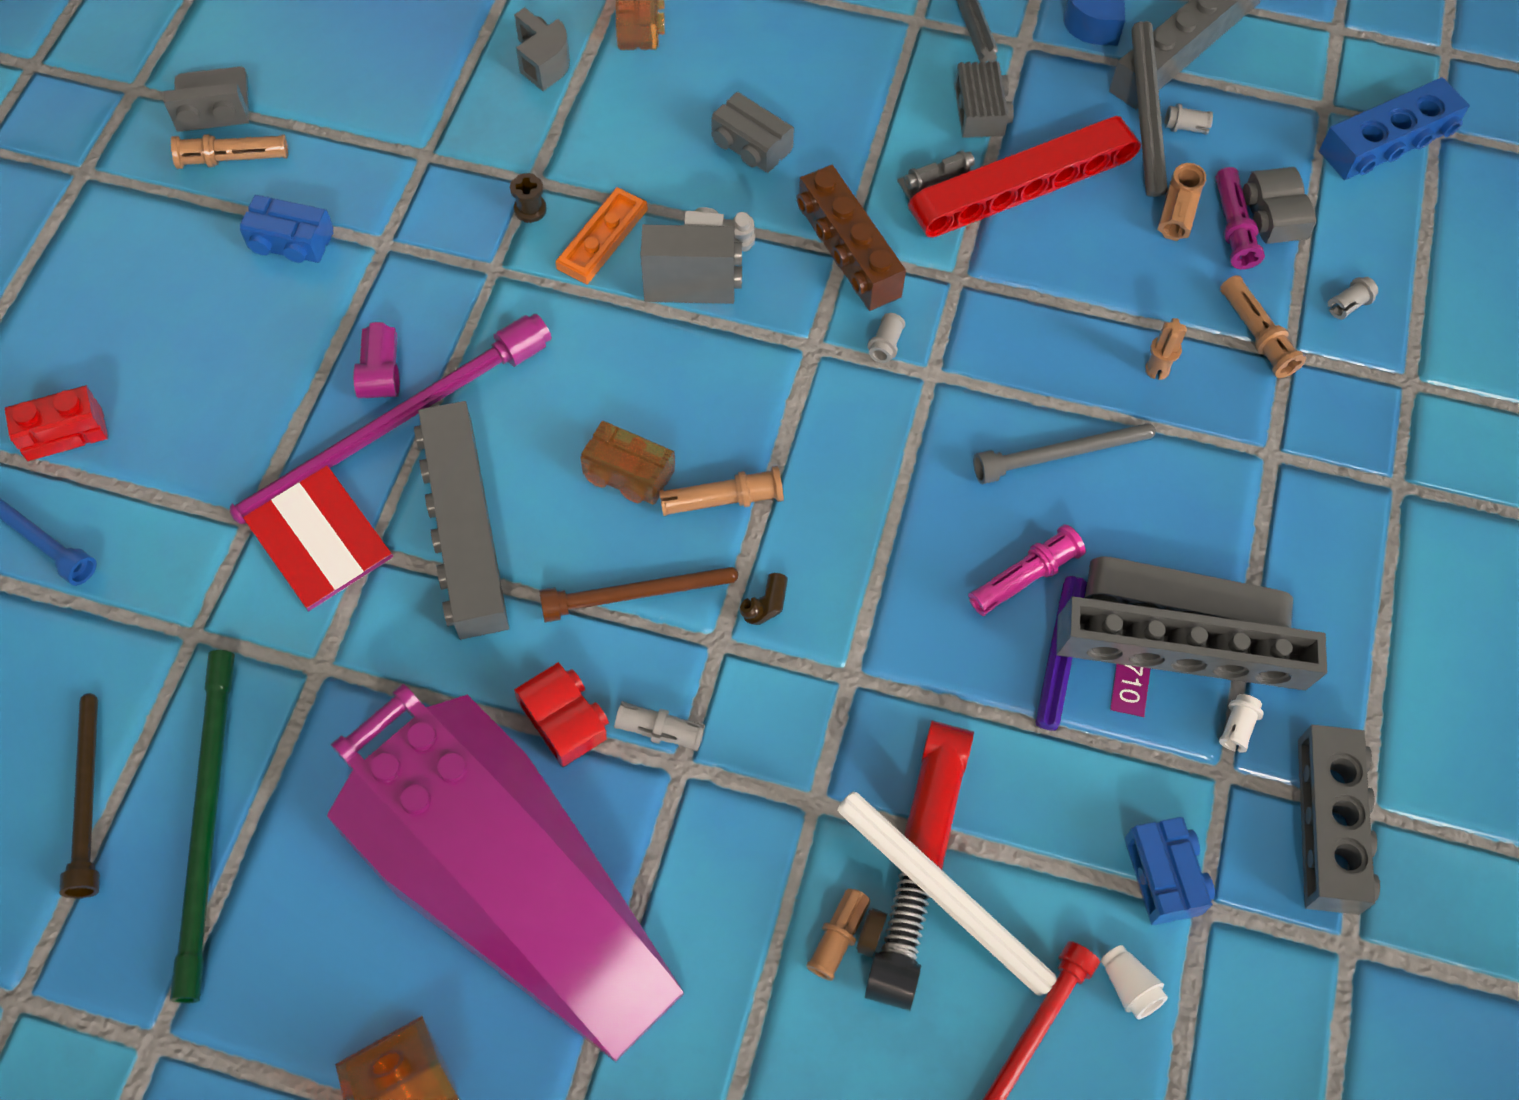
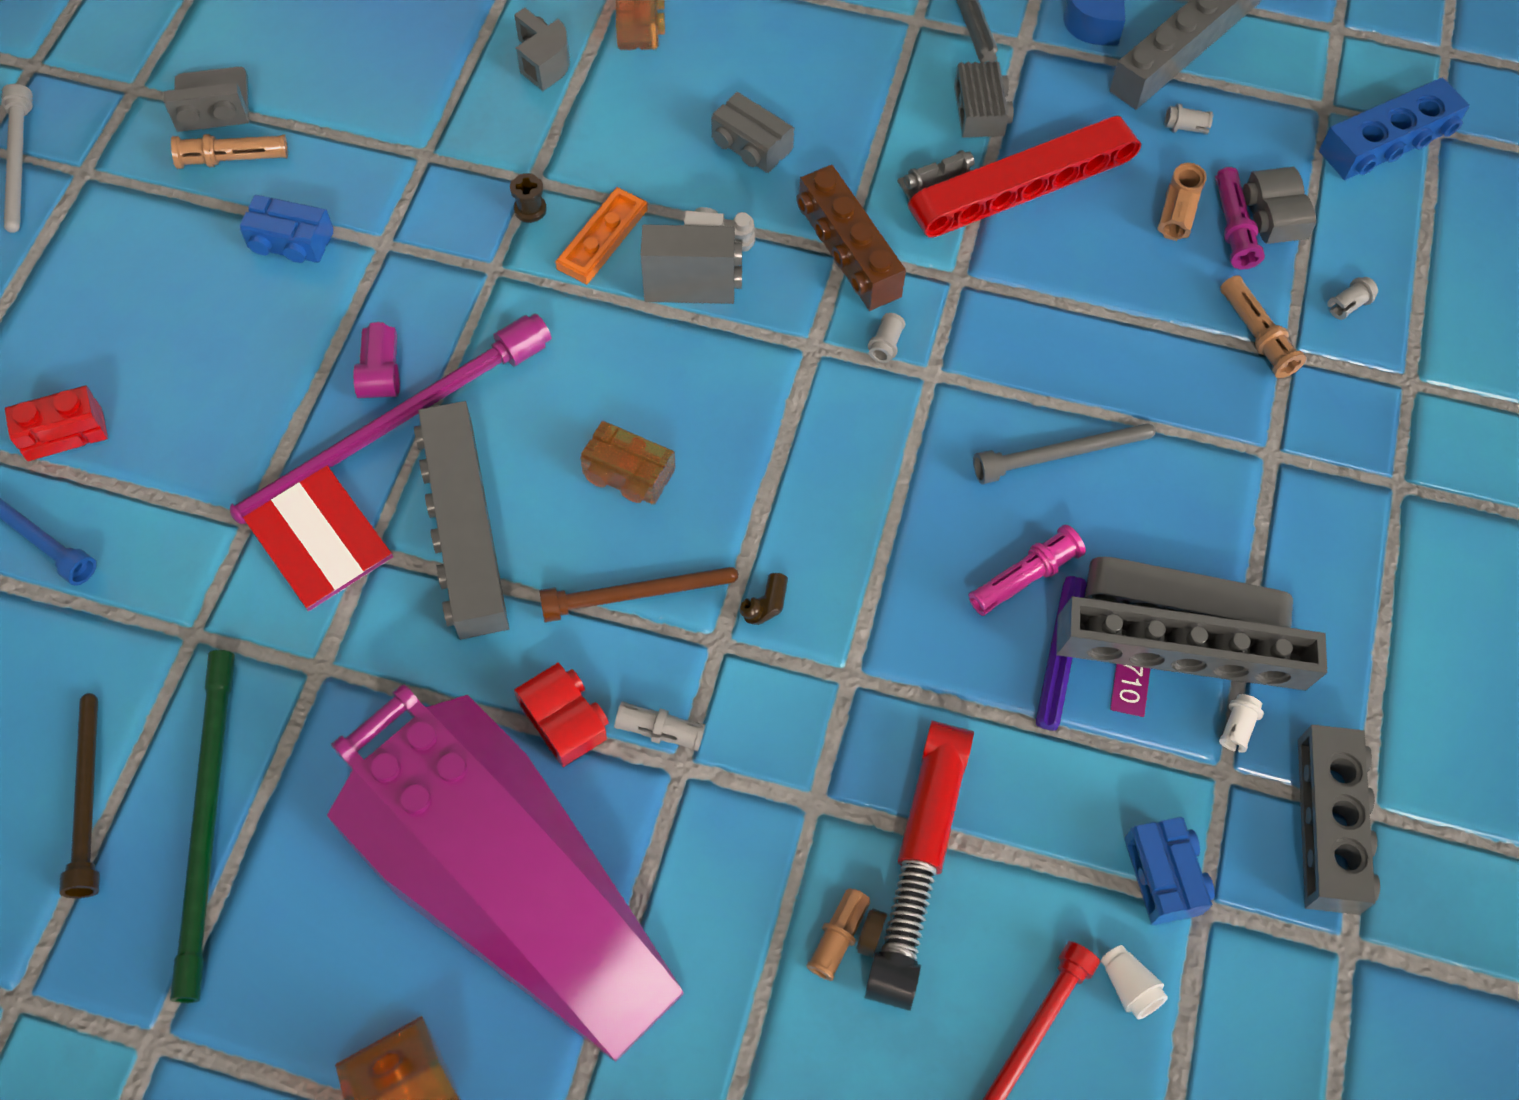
(17, 102): none -> light grey piece
(740, 490): medium nougat pin -> none
(947, 894): white axle -> none
(1149, 109): dark grey axle -> none
(1166, 349): medium nougat axle -> none

